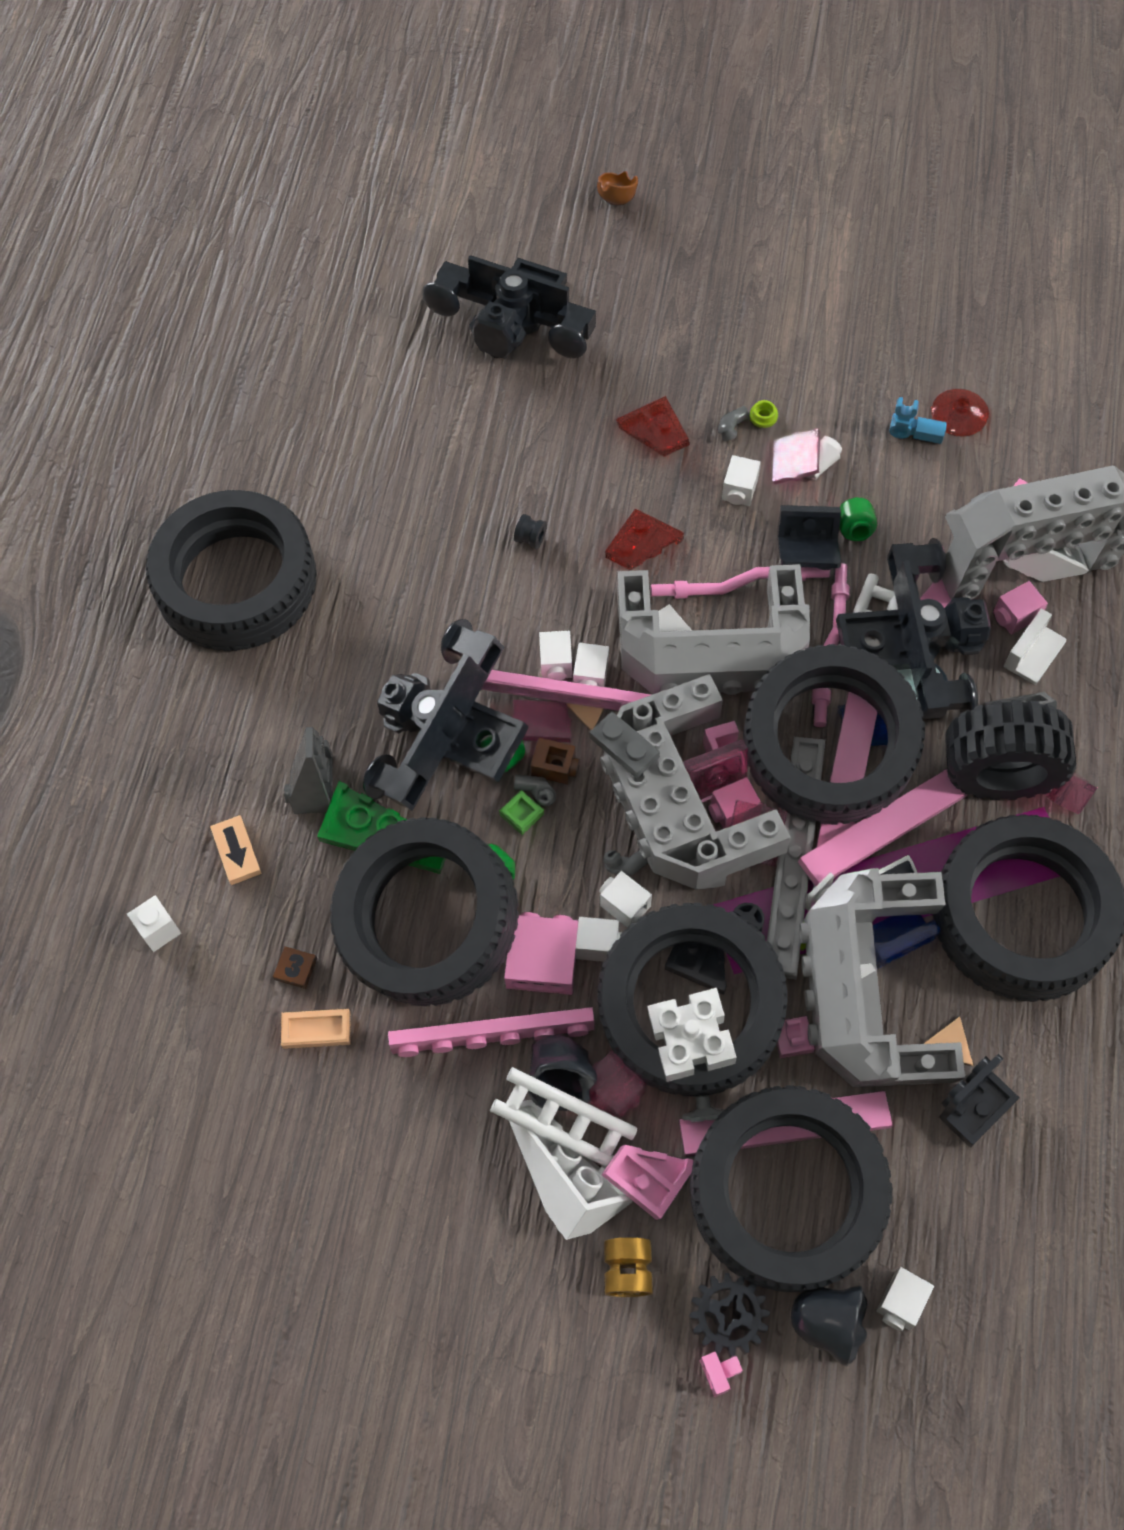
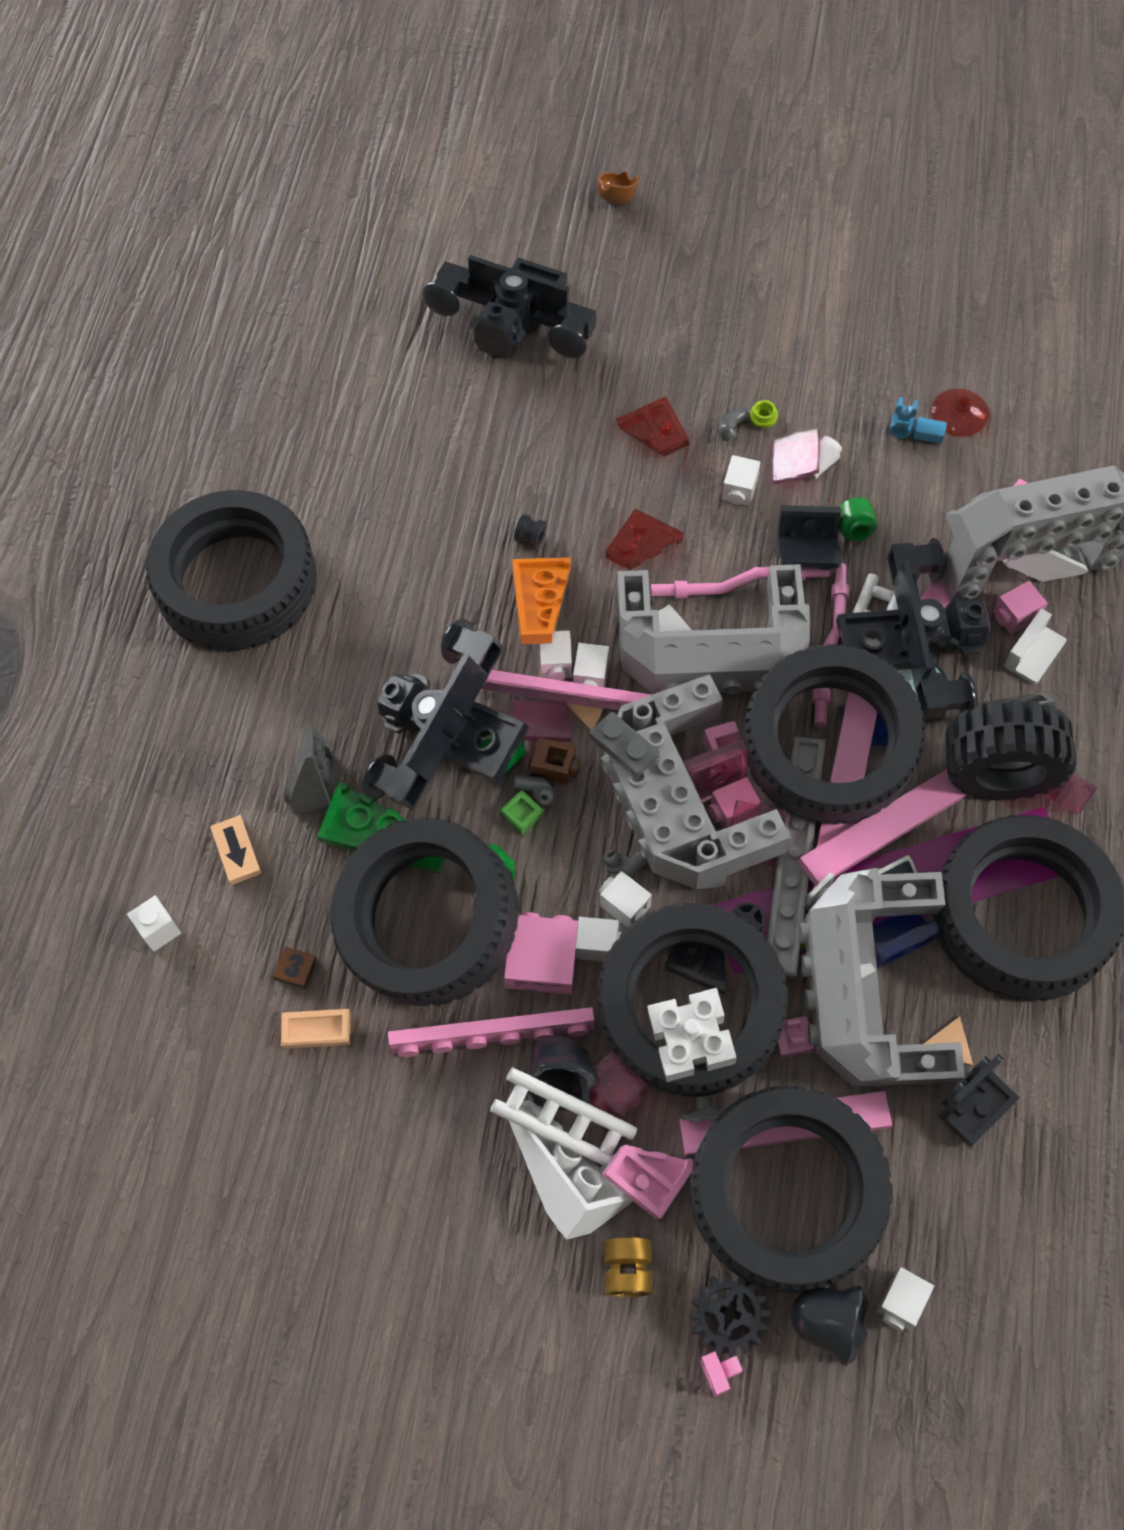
(539, 596): none -> orange wing

